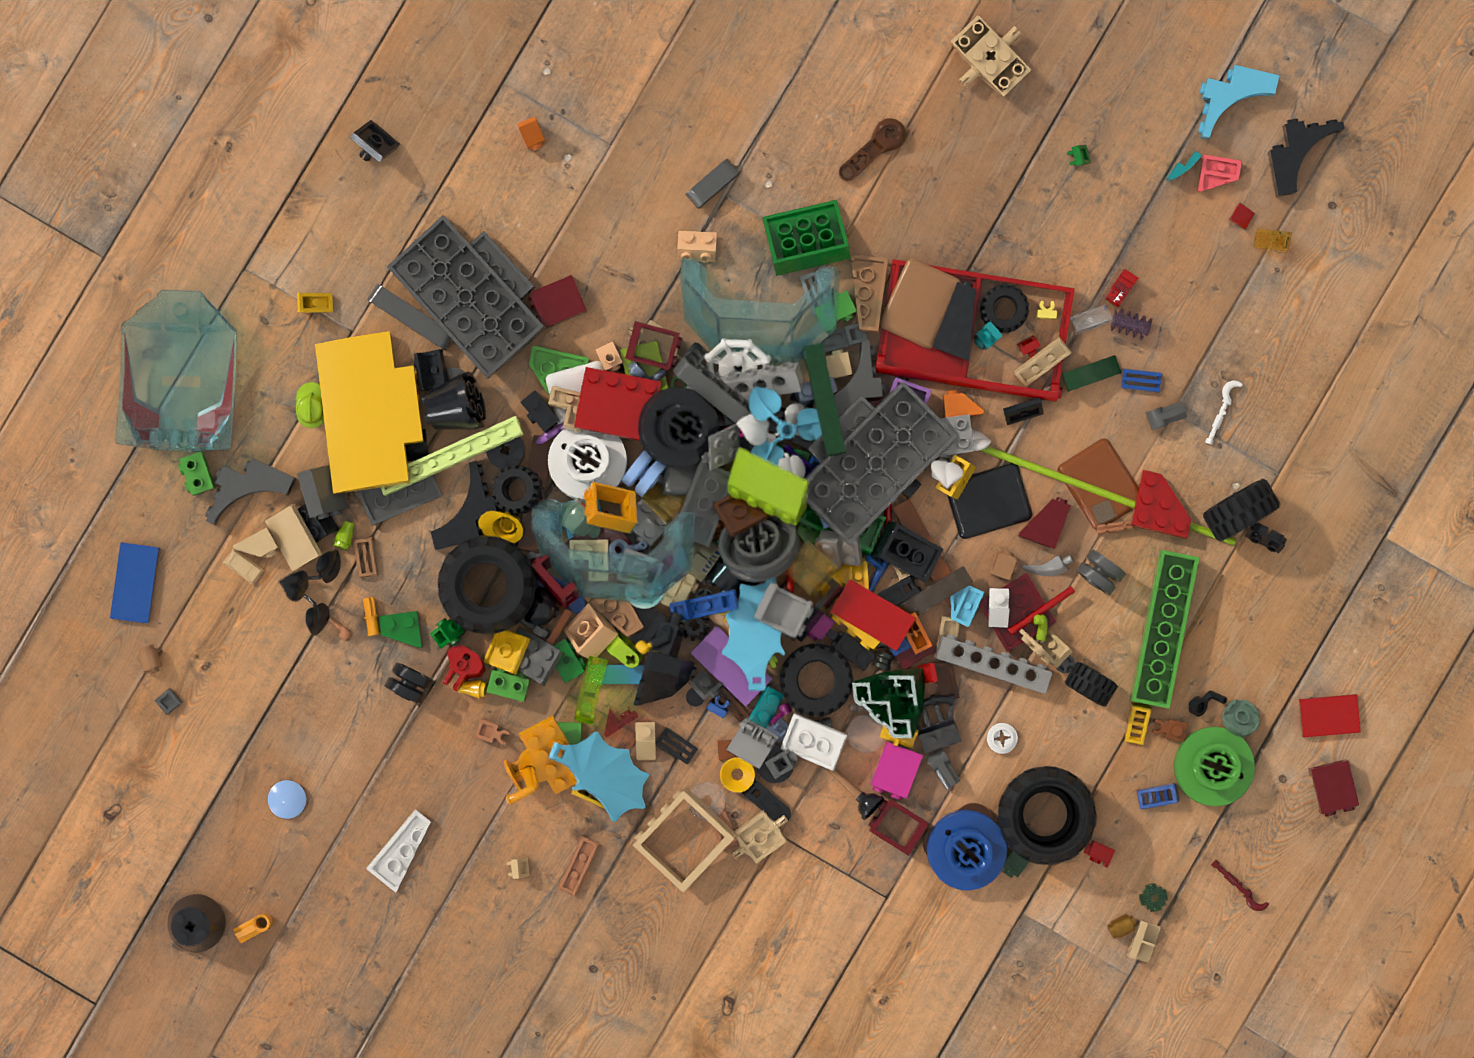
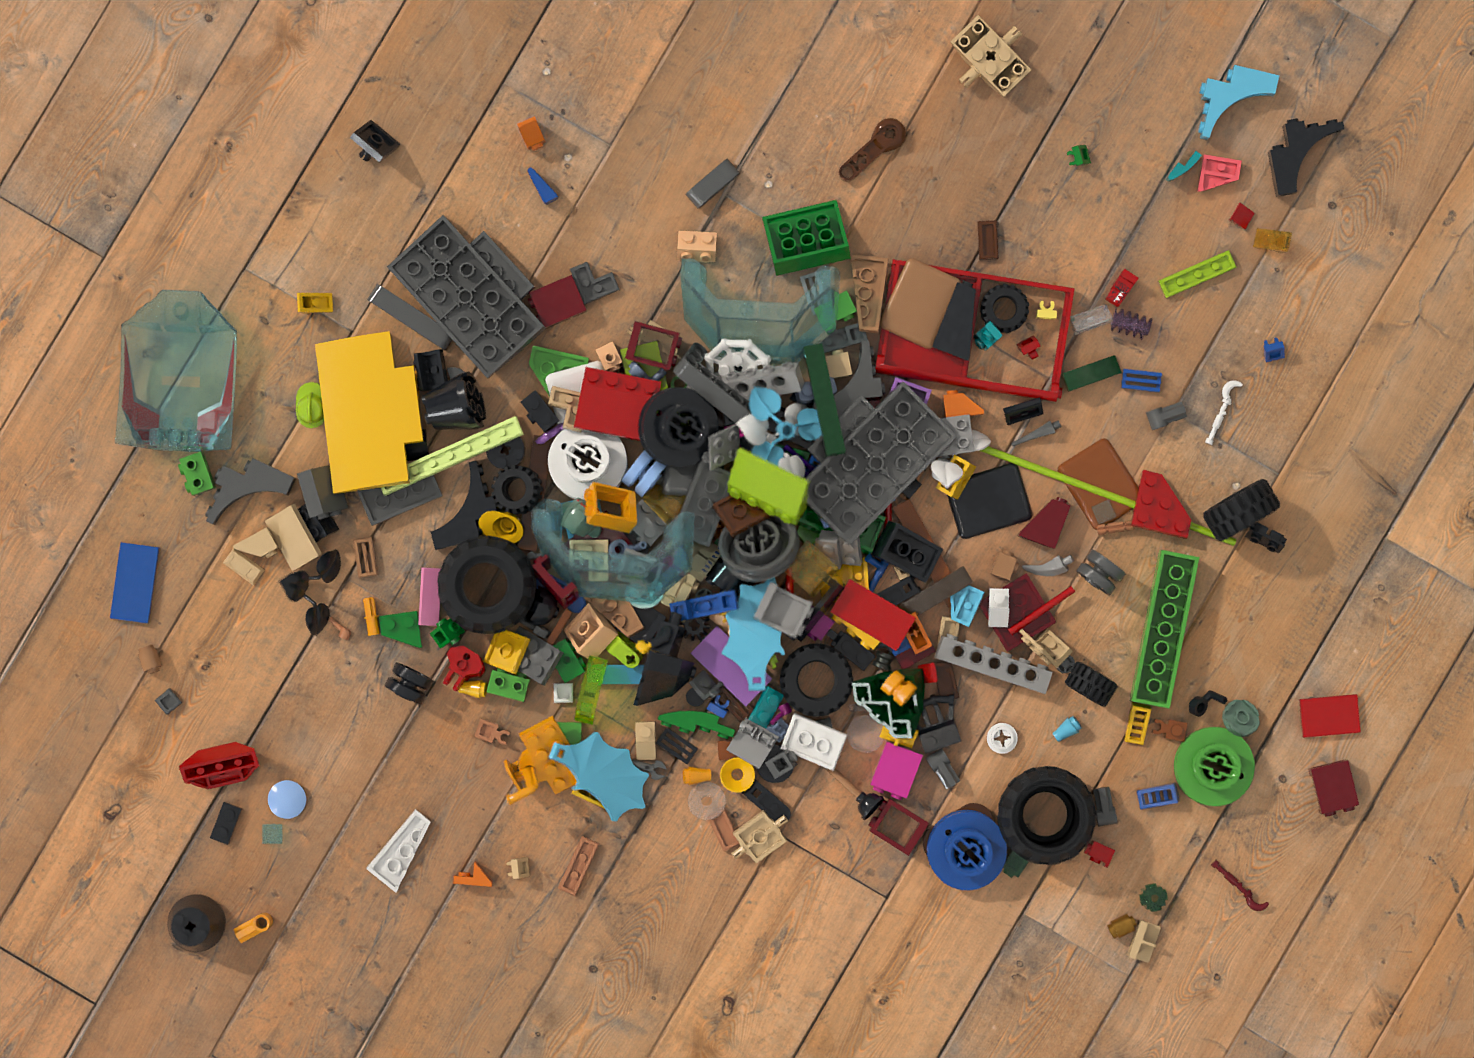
(219, 765): none -> red wedge
(226, 823): none -> black plate
(271, 833): none -> clear light blue tile
(344, 536): lime cone -> none
(429, 599): none -> bright pink tile
(479, 877): none -> orange slope
(545, 191): none -> blue slope
(563, 692): none -> white tile
(591, 288): none -> dark grey tile
(614, 724): clear red slope -> none
(649, 767): none -> dark grey bar
(689, 719): none -> green slope
(695, 775): none -> light orange cone
(708, 814): tan window -> none
(898, 687): none -> light orange wheel
(987, 240): none -> reddish brown tile
(1041, 621): lime arm -> none
(1042, 362): tan tile -> none
(1046, 429): none -> dark grey piece
(1067, 728): none -> medium azure cone
(1104, 808): none -> dark grey piece
(1197, 274): none -> lime tile
(1274, 351): none -> blue tile

